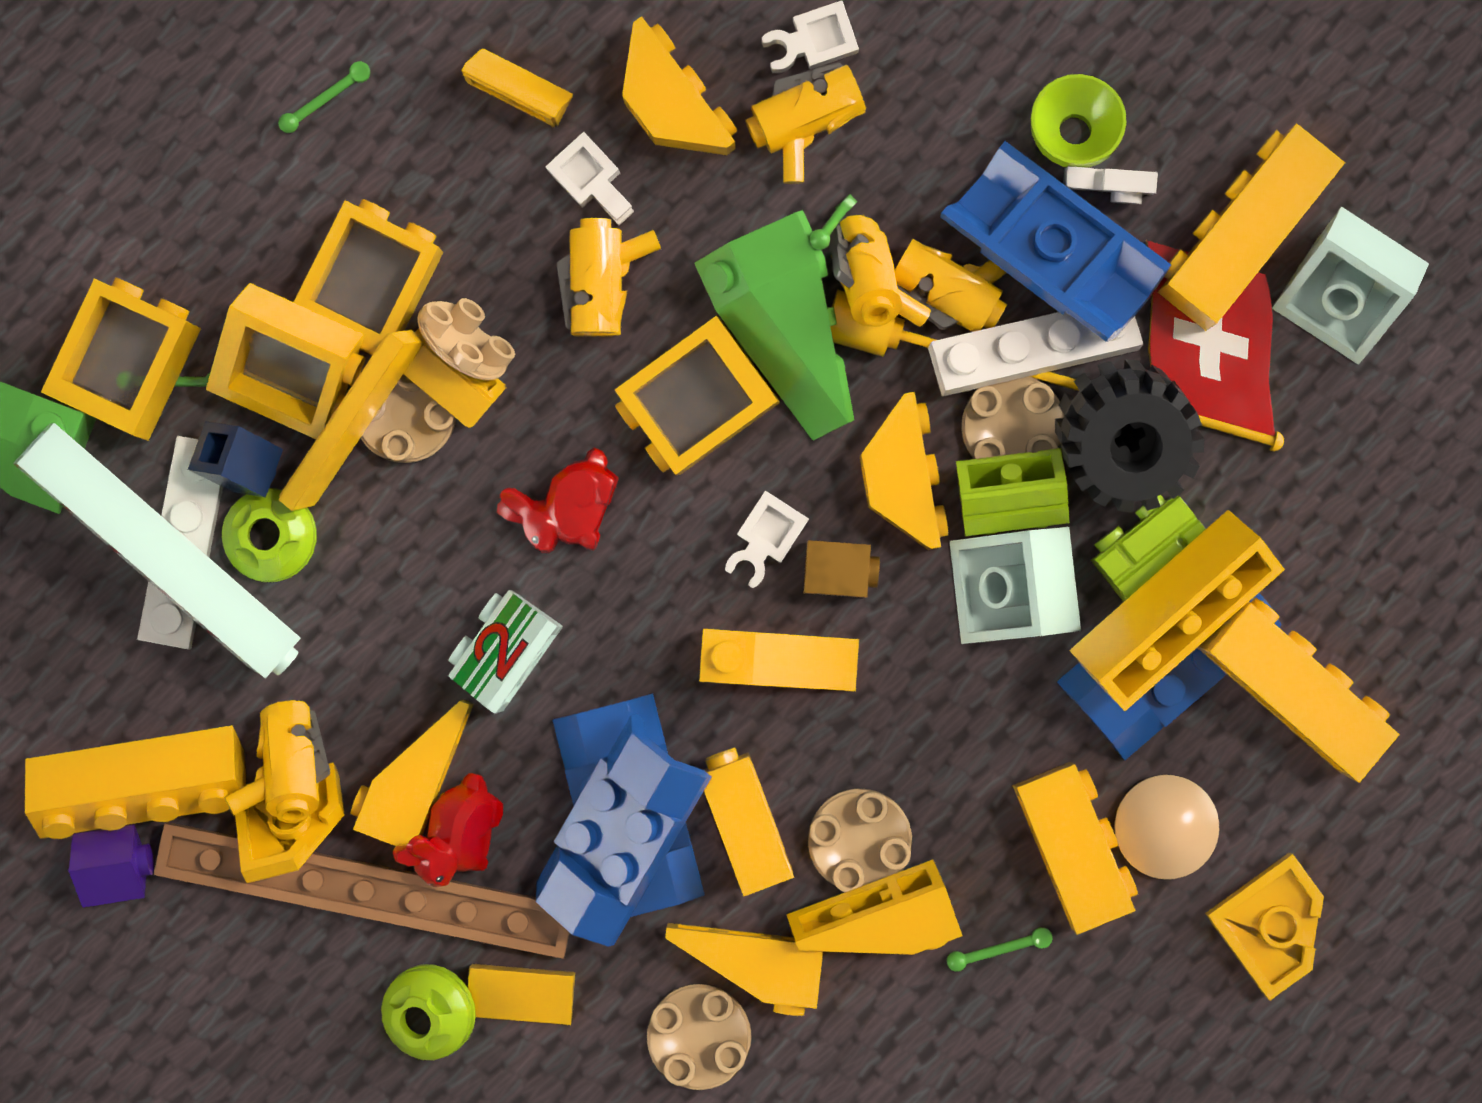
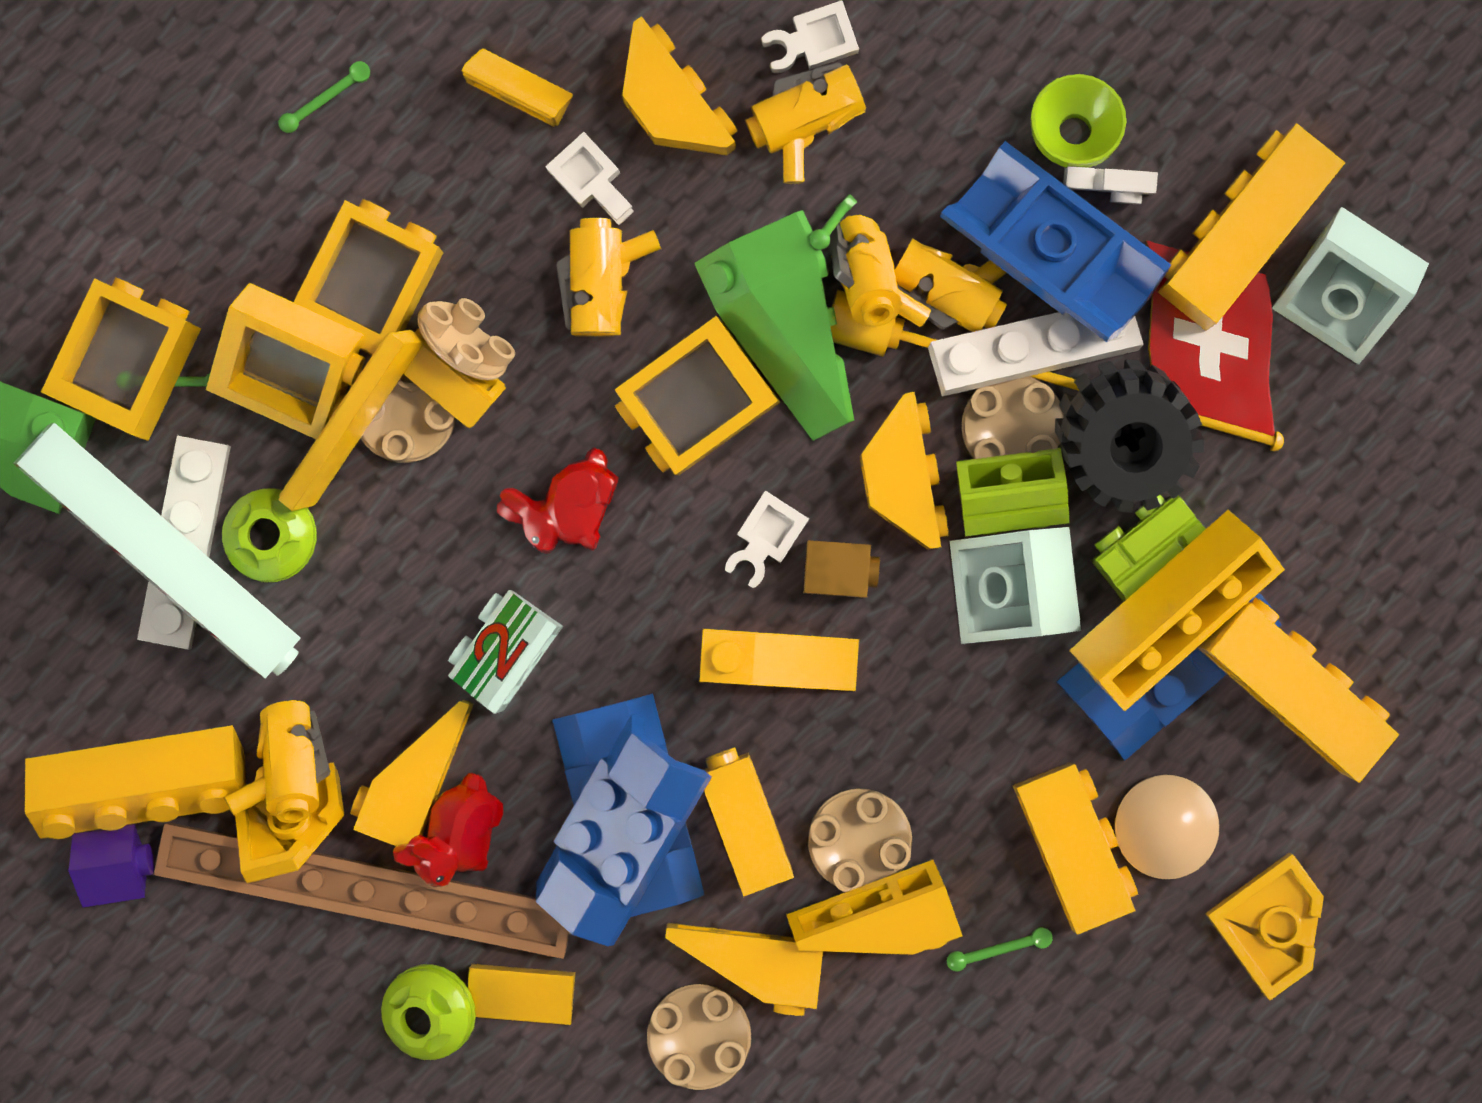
(235, 459): dark blue brick -> none

